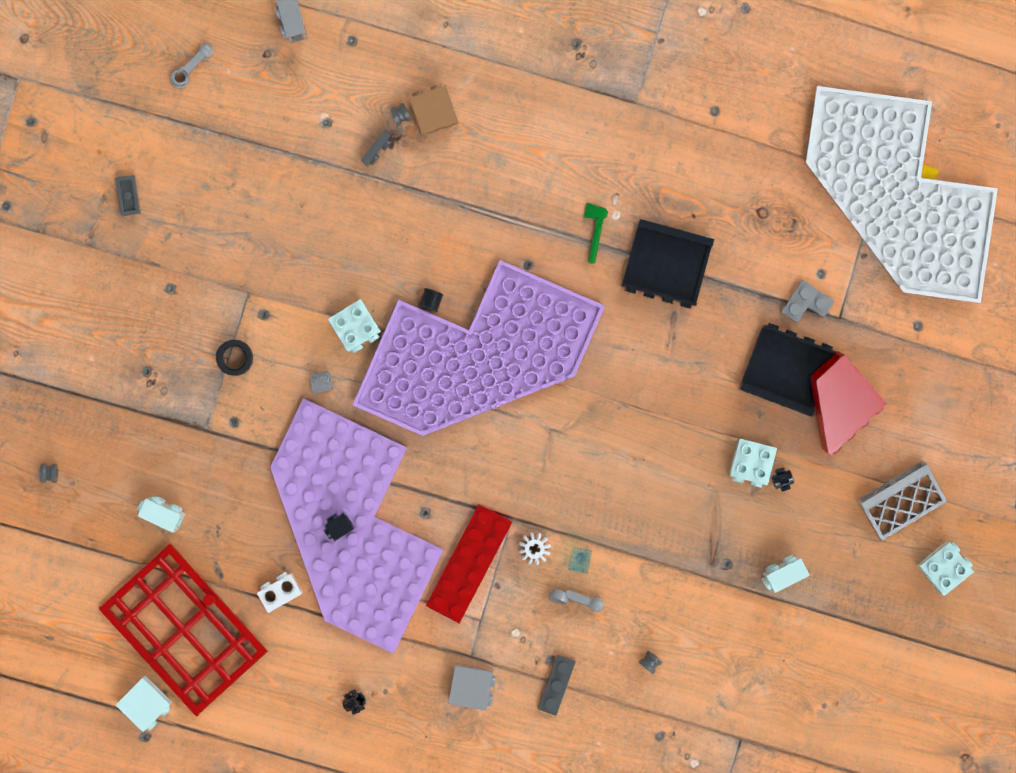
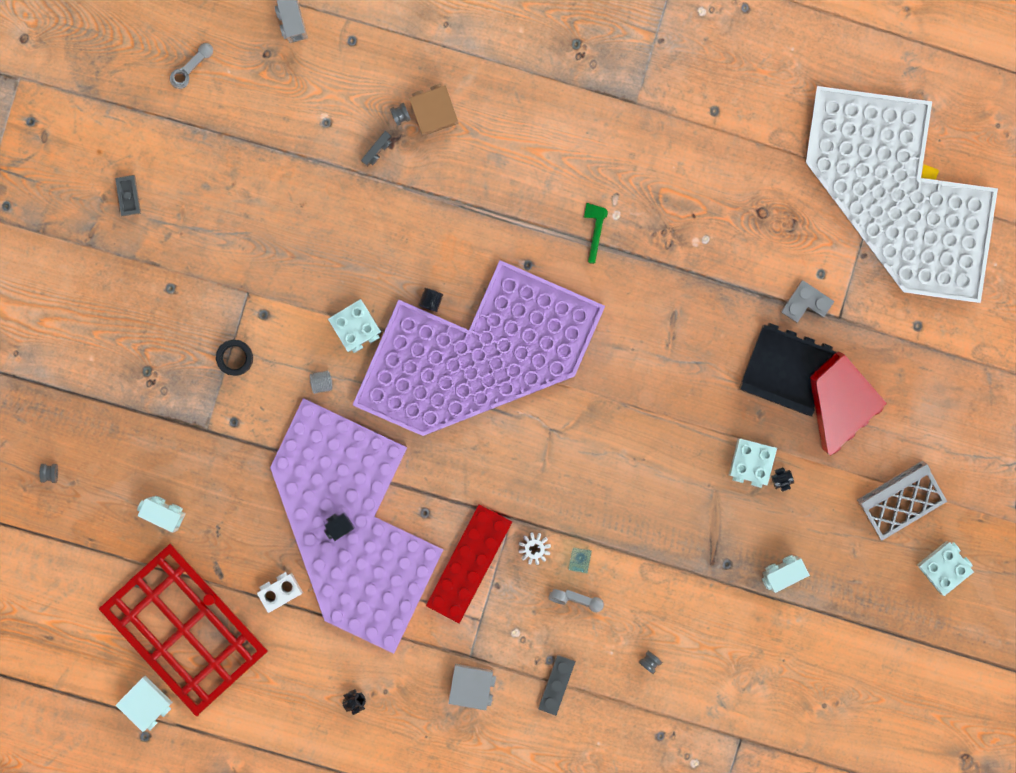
(667, 263): black panel -> none

